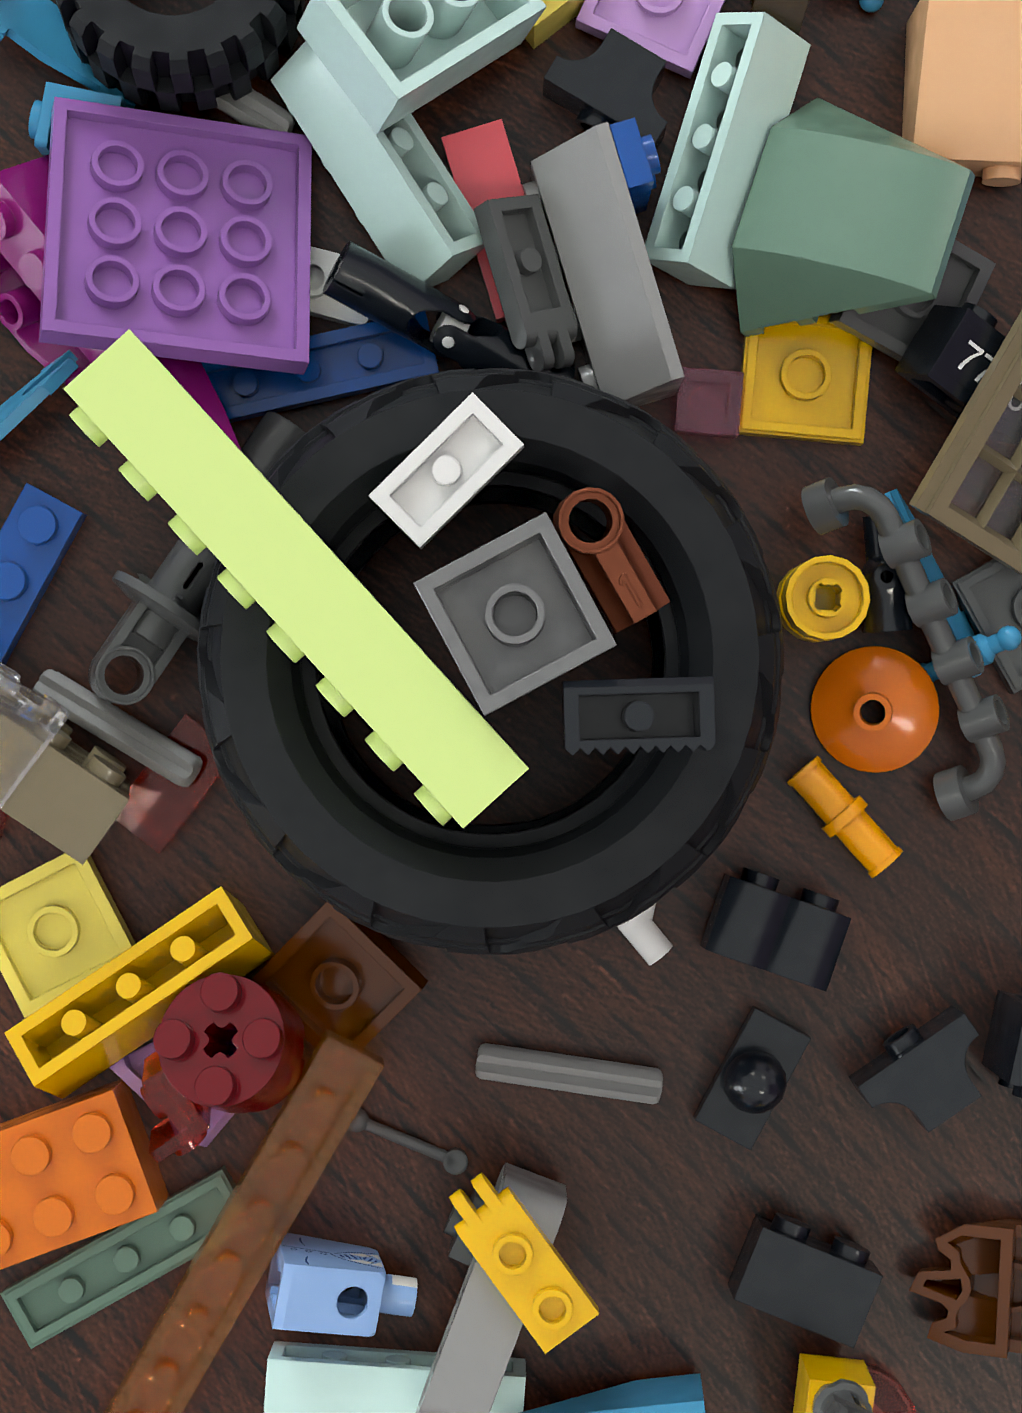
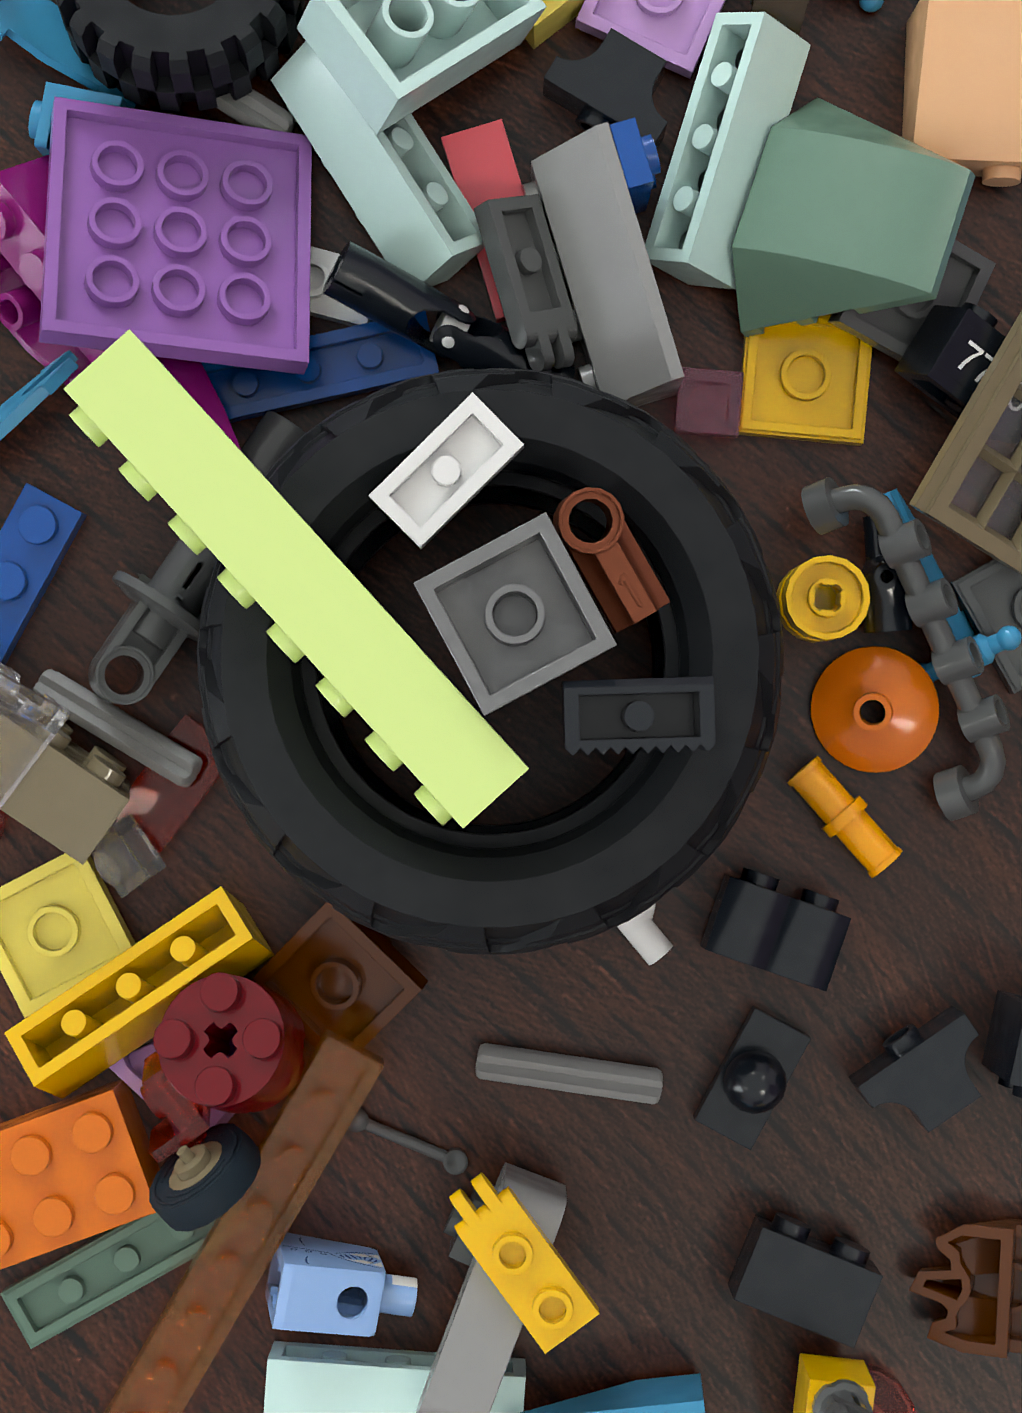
(126, 857): none -> clear plate
(205, 1178): none -> black wheel

